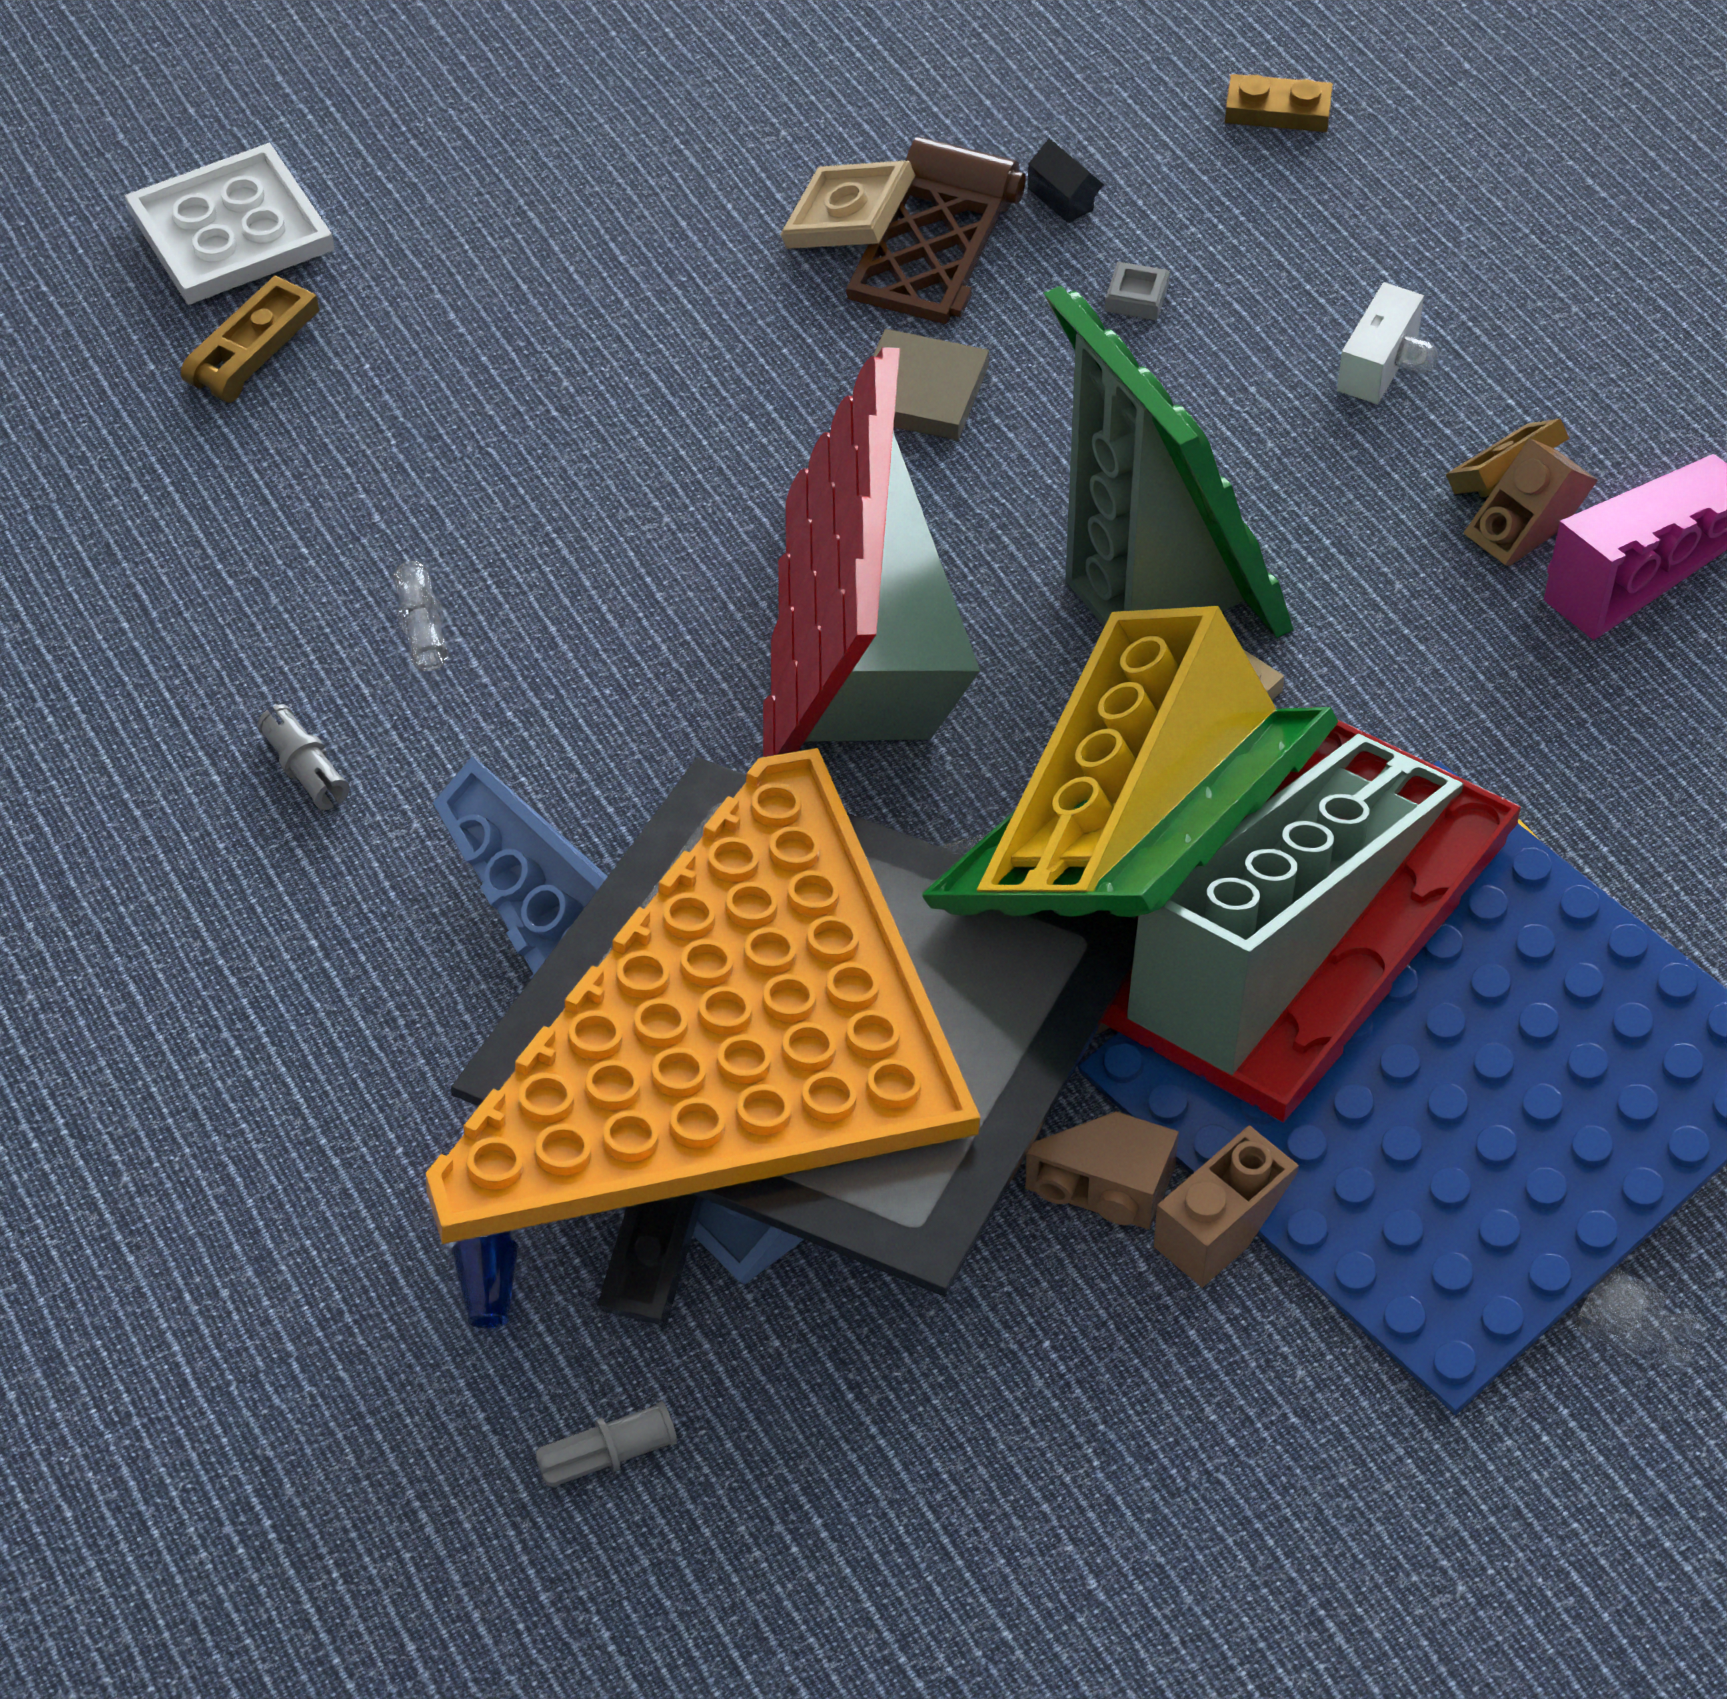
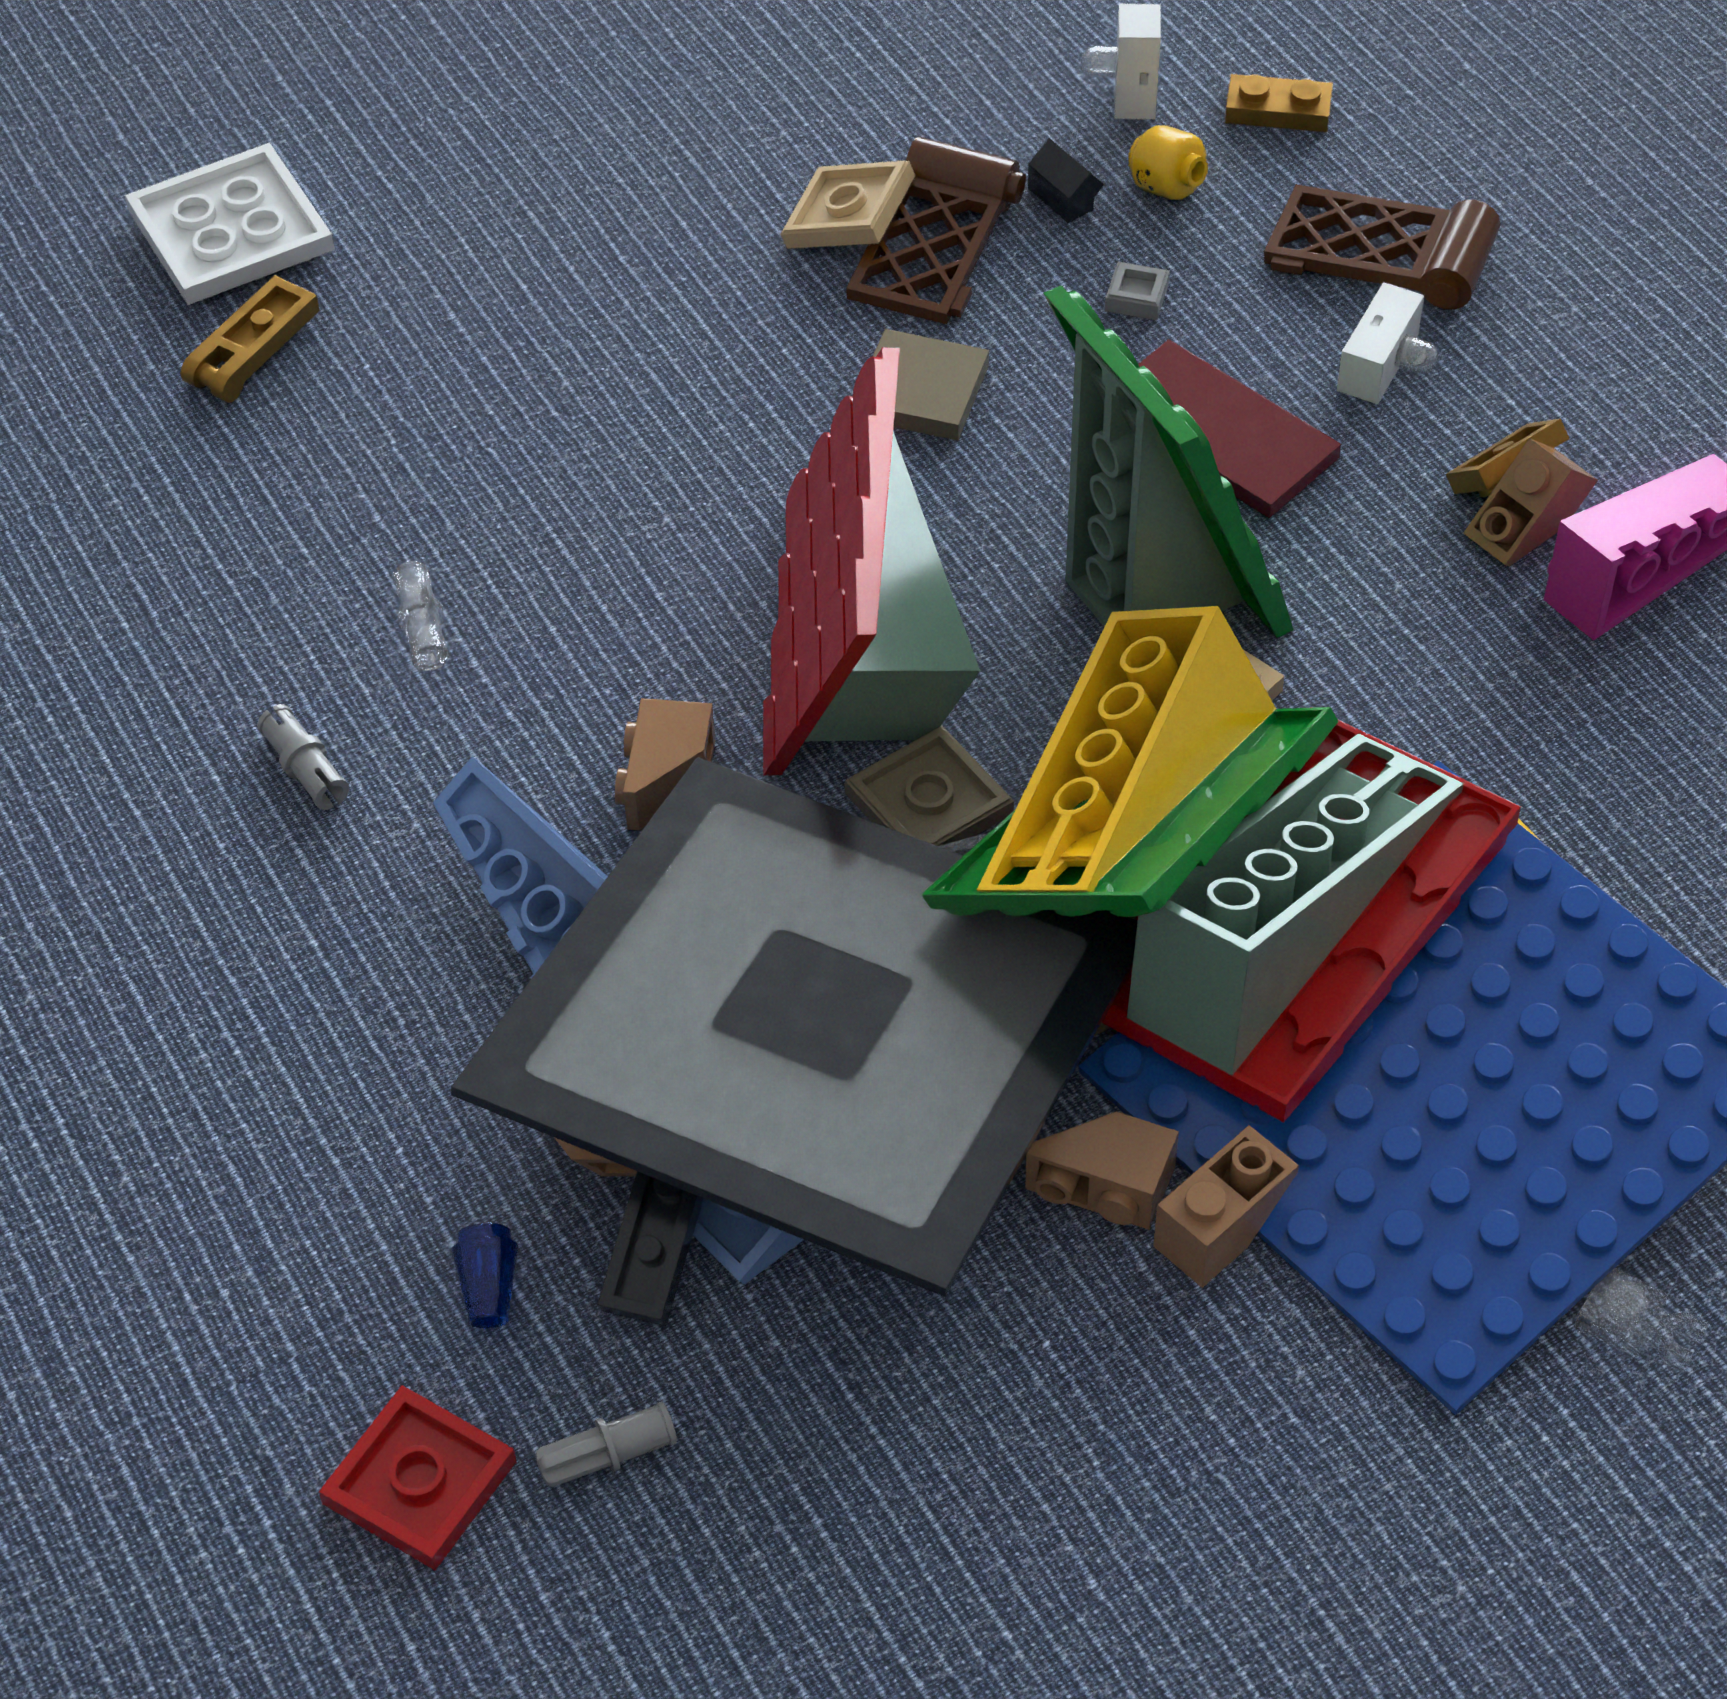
(418, 1477): none -> red tile
(660, 752): none -> medium nougat slope
(726, 1035): light orange plate -> none
(930, 791): none -> dark tan tile
(1131, 62): none -> white piece
(1168, 162): none -> yellow head
(1253, 440): none -> dark red tile
(1444, 257): none -> reddish brown piece

